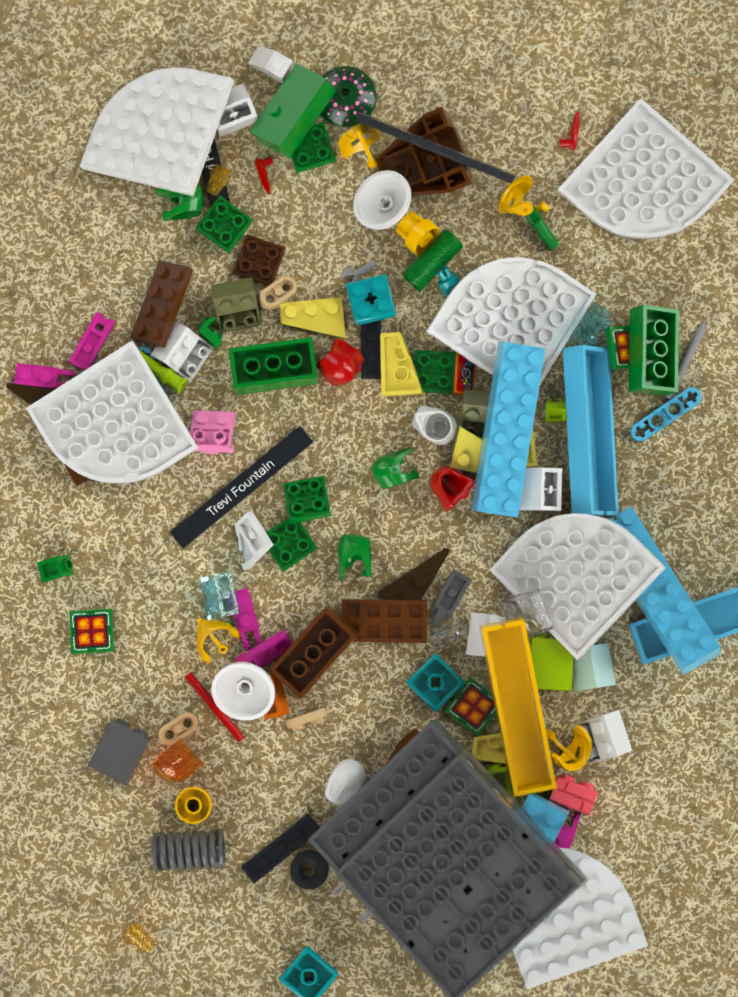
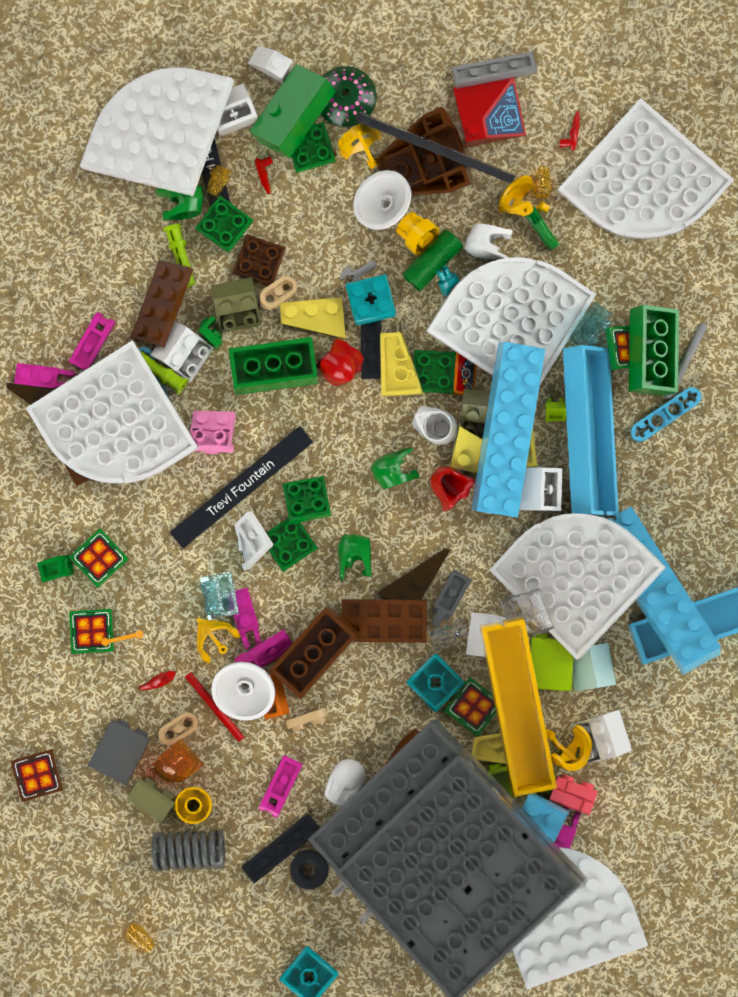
(37, 775): none -> tile
(99, 558): none -> tile
(138, 634): none -> light orange hinge
(152, 799): none -> olive slope
(159, 680): none -> red bar
(178, 246): none -> lime pin
(280, 785): none -> dark pink plate
(480, 238): none -> white helmet
(489, 112): none -> red slope
(494, 69): none -> light grey tile
(542, 183): none -> clear yellow cone

